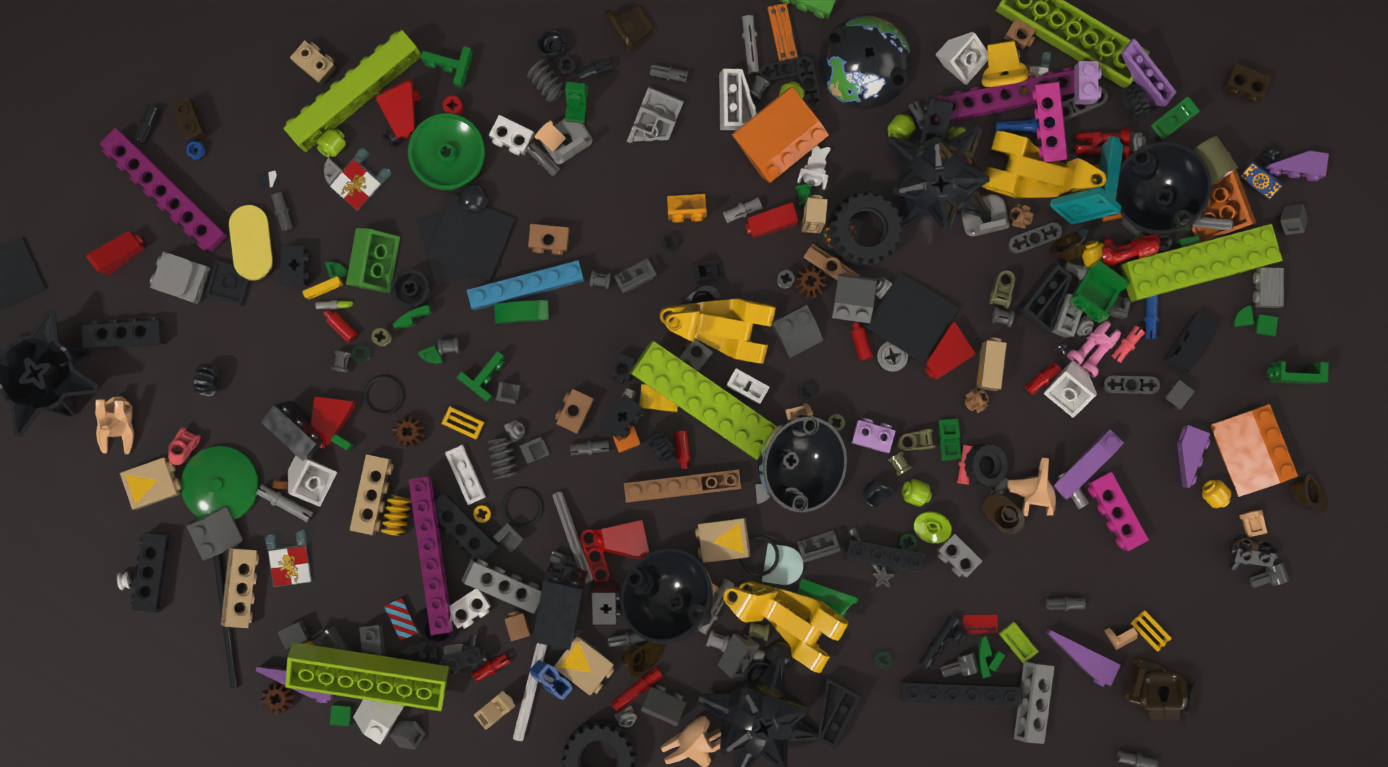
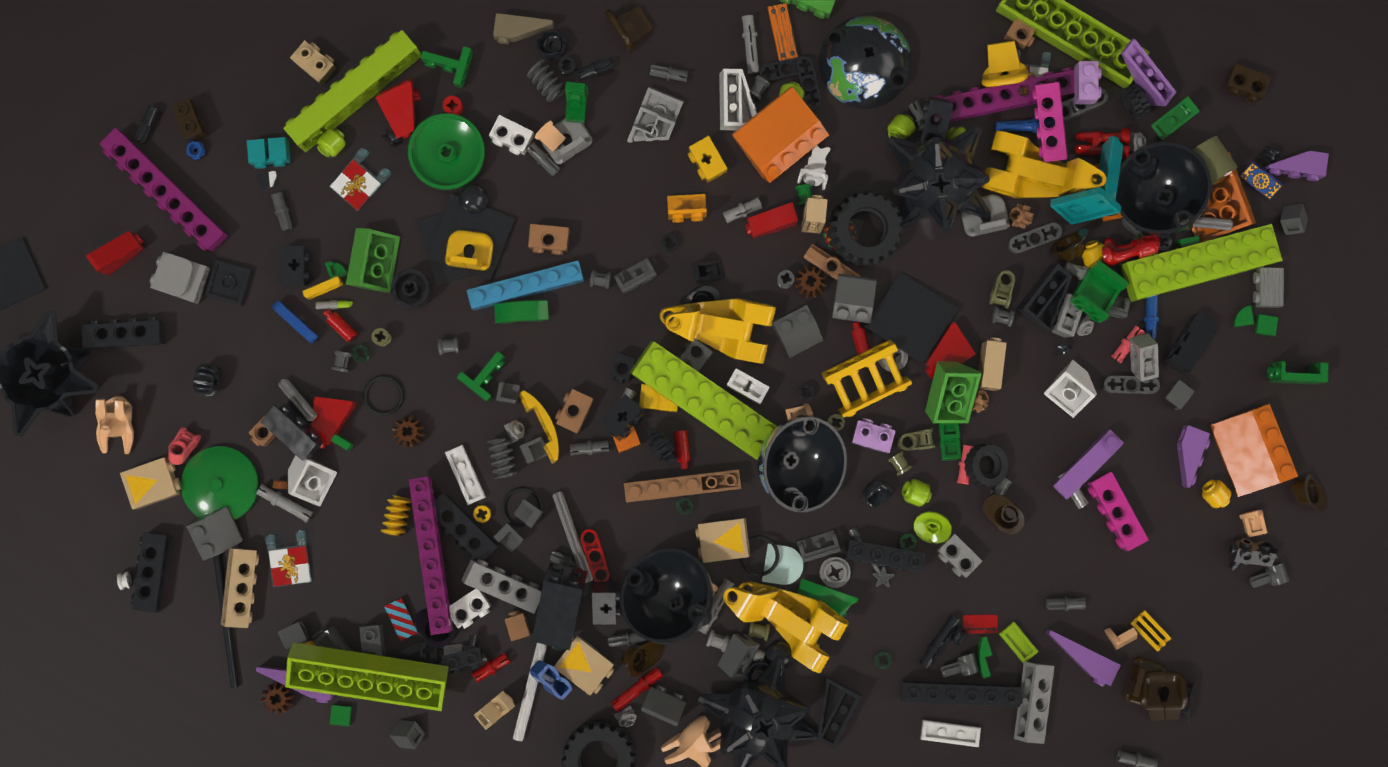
(250, 242): light yellow tile -> none
(256, 437): none -> medium nougat brick
(264, 153): none -> teal piece
(294, 321): none -> blue beam
(296, 398): none -> light grey axle
(331, 171): light grey tile -> none
(359, 522): tan brick -> none
(377, 718): white slope -> none
(408, 319): green slope -> none
(431, 355): green tile -> none
(477, 429): yellow tile -> none
(483, 250): none -> yellow piece
(515, 28): none -> dark tan slope
(528, 513): none -> dark grey panel
(530, 404): none -> yellow slope
(623, 540): red slope -> none
(679, 509): none -> clear green bush
(706, 149): none -> yellow brick
(761, 493): light grey tile -> none
(832, 581): none -> light grey gear
(851, 367): none -> yellow fence
(882, 287): light grey plate -> none
(950, 733): none -> white tile
(952, 393): none -> bright green slope
(963, 56): white slope -> none
(995, 660): green tile -> none
(1035, 490): light nougat piece -> none
(1043, 378): red pin -> none
(1097, 337): bright pink piece -> none
(1144, 357): none -> light grey brick

